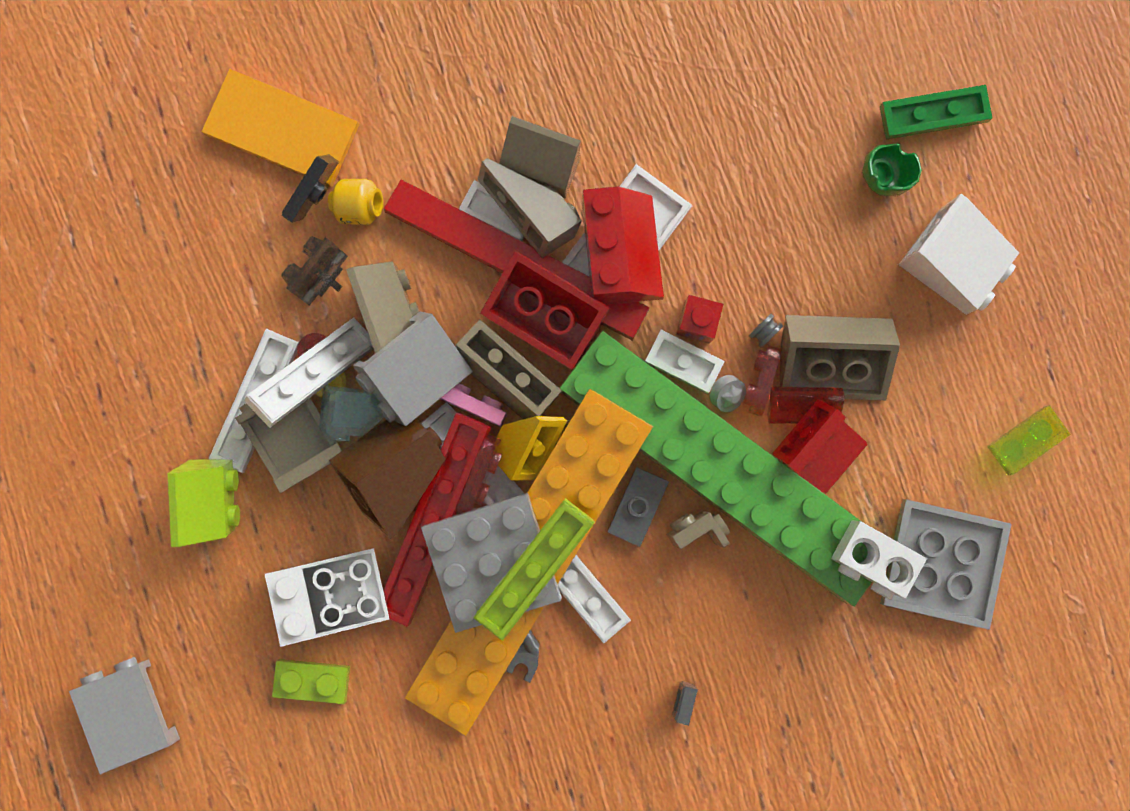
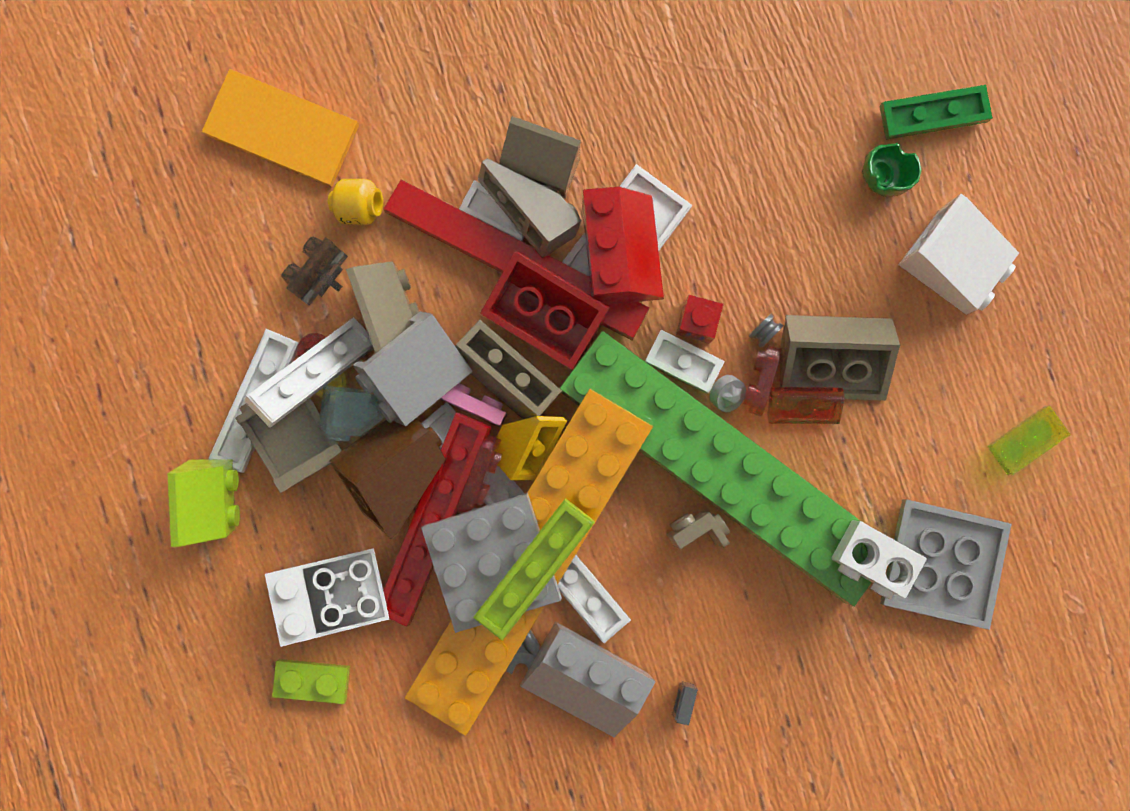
(121, 715): light grey panel -> none
(311, 188): black plate -> none
(587, 681): none -> light grey slope
(638, 506): dark grey plate -> none
(820, 446): red bracket -> none

